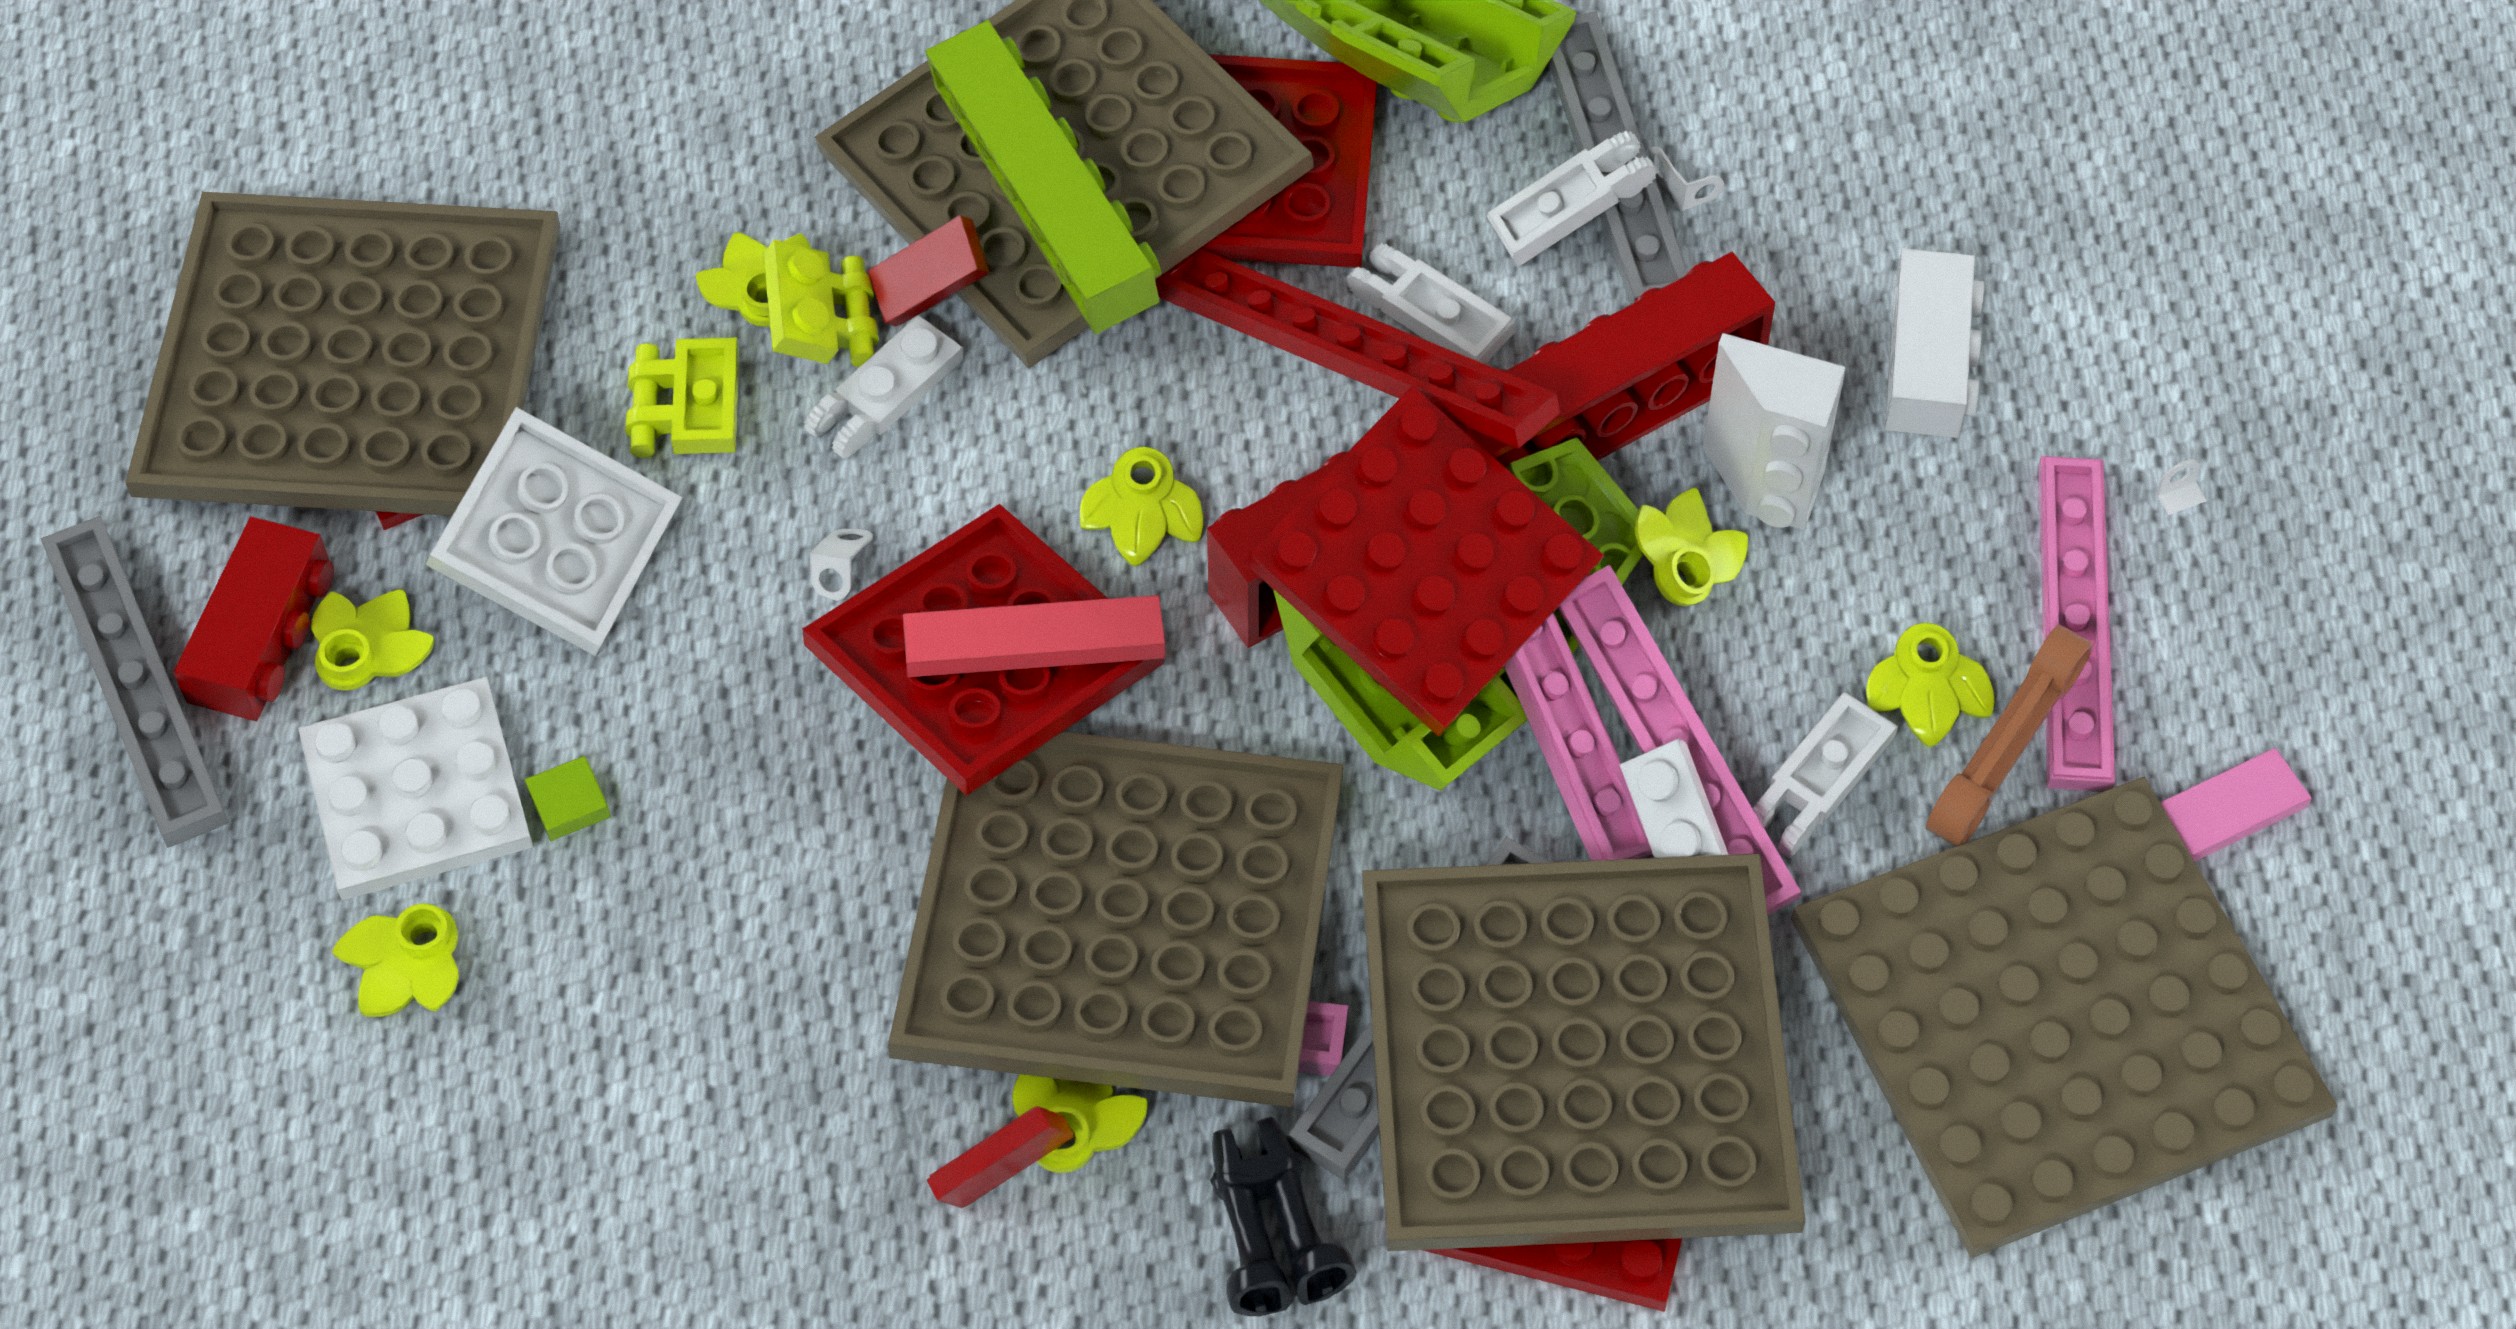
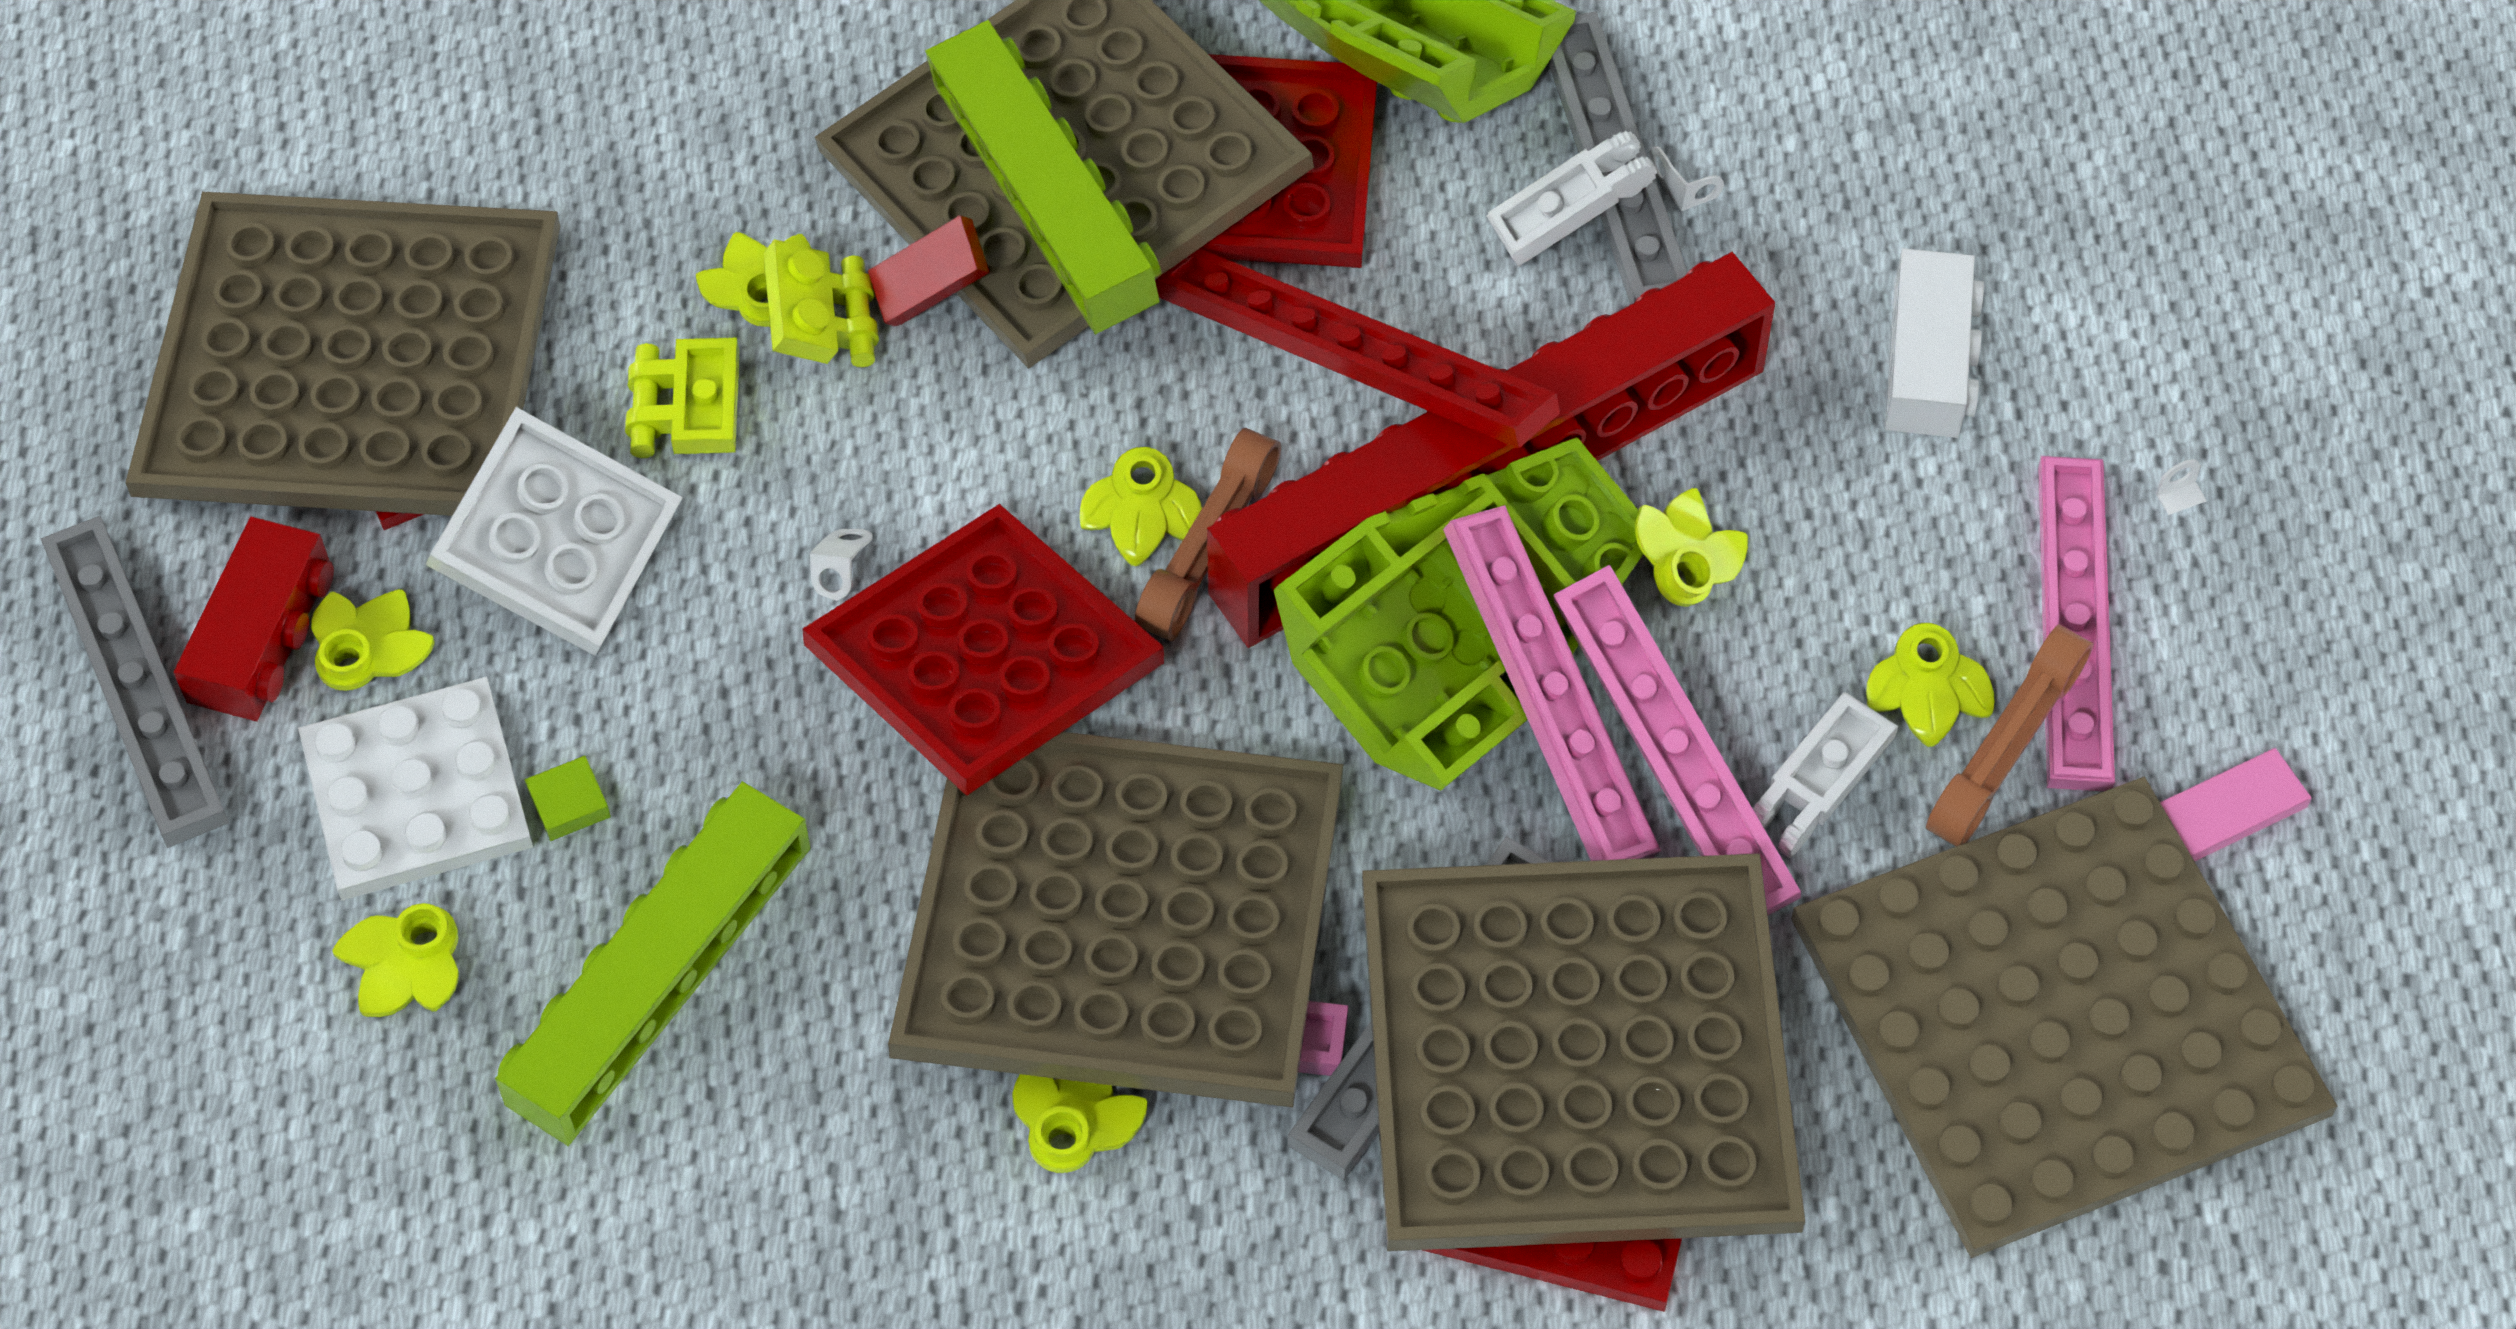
(652, 962): none -> lime brick
(885, 386): white hinge -> none
(999, 1157): red tile -> none
(1033, 636): coral tile -> none
(1173, 591): none -> nougat piece
(1259, 1282): black piece -> none
(1424, 560): red plate -> none
(1431, 305): white hinge -> none
(1672, 803): white plate -> none
(1771, 427): white slope -> none

